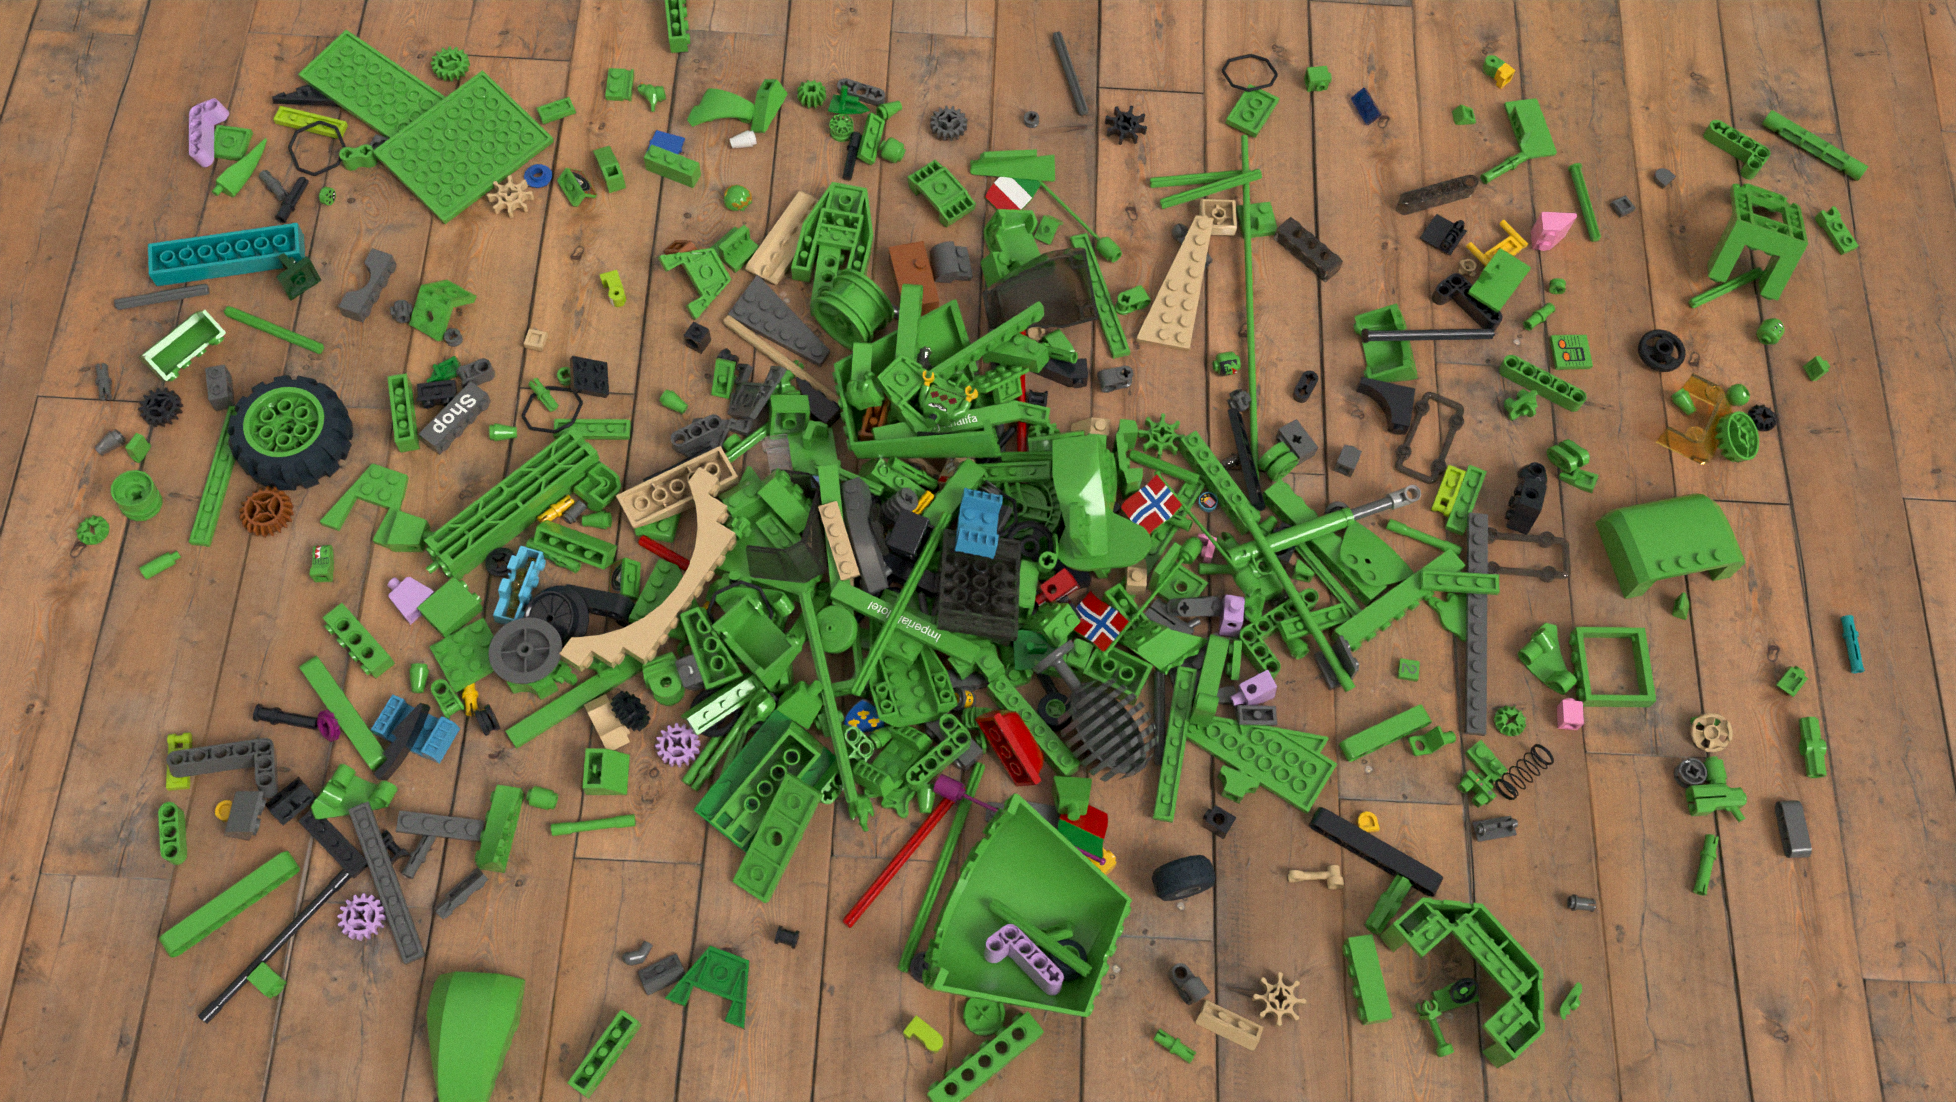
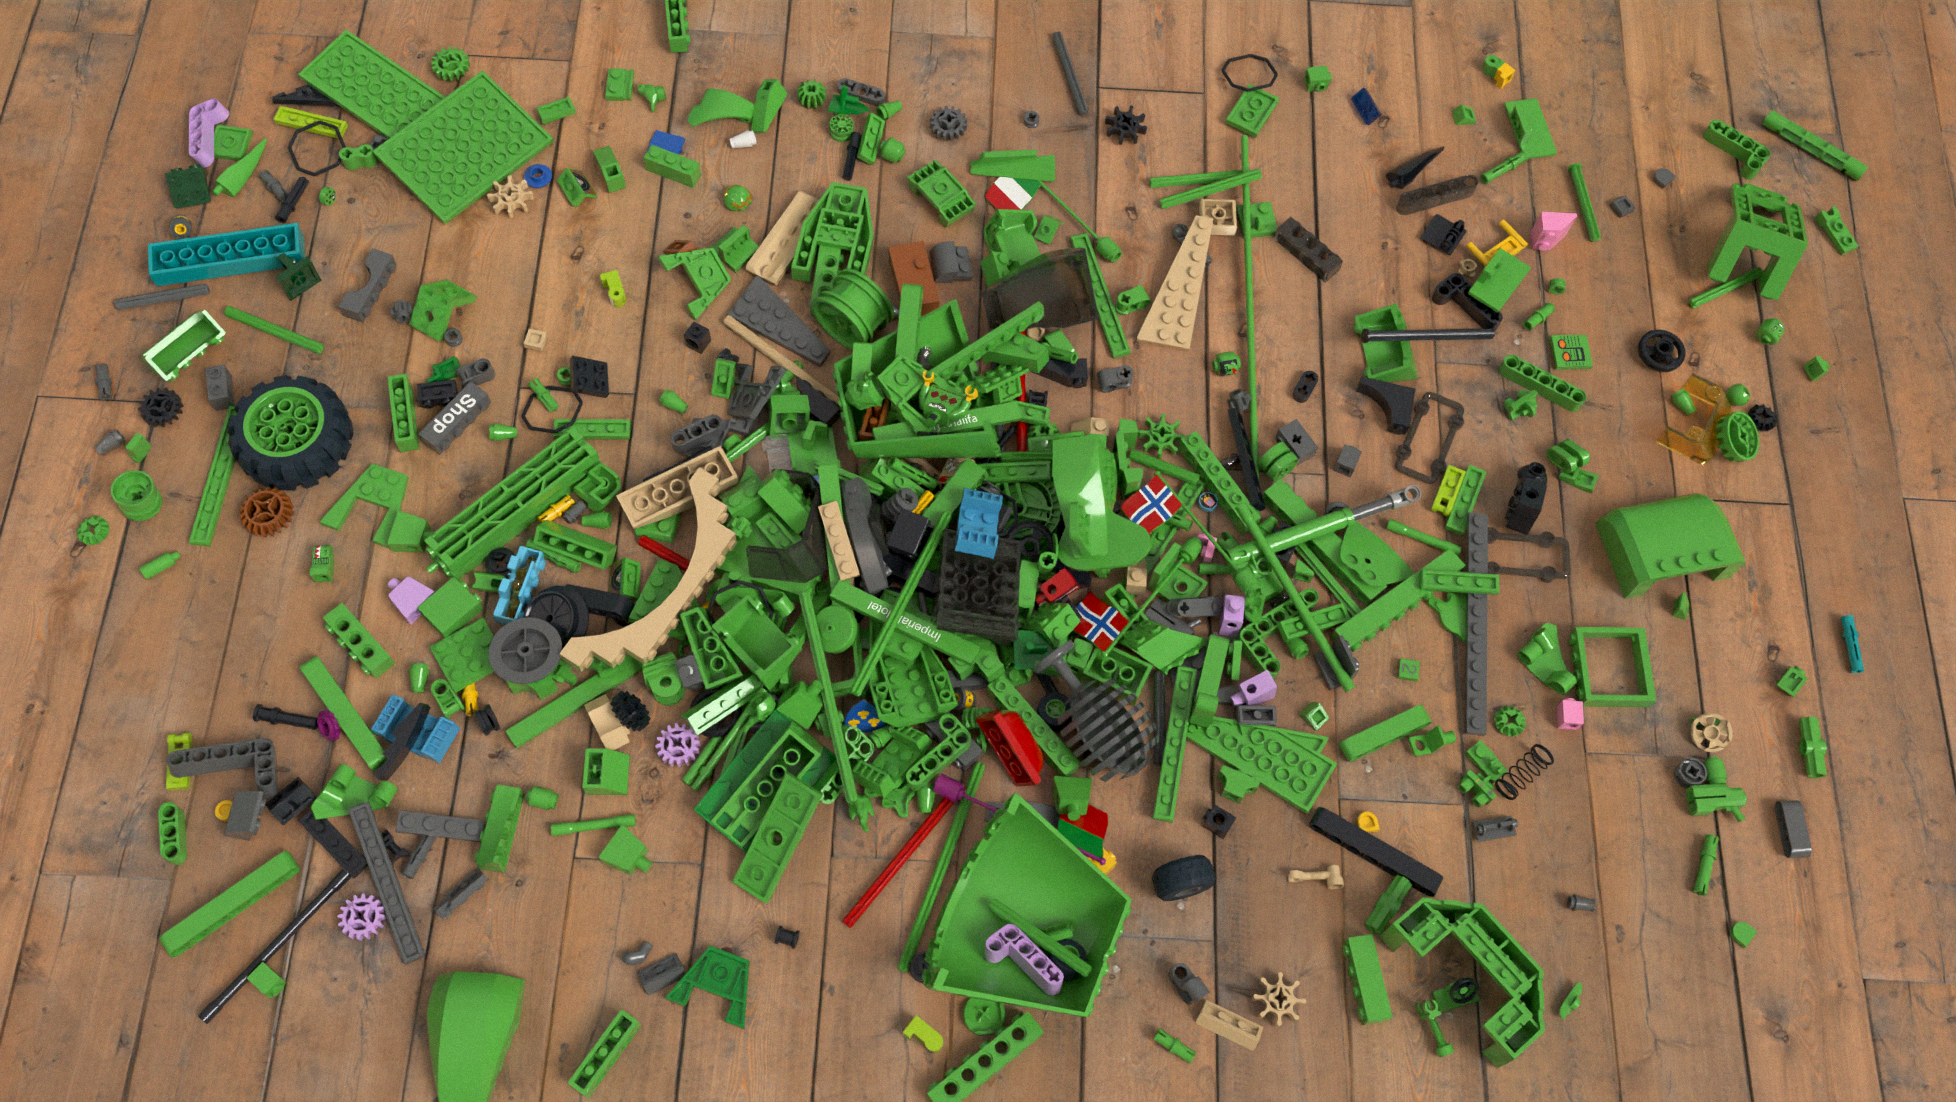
(180, 227): none -> dark grey piece
(188, 186): none -> dark green bracket
(487, 581): none -> bright green piece
(625, 853): none -> bright green torso
(1314, 715): none -> bright green slope
(1408, 171): none -> black piece
(1742, 933): none -> bright green tile

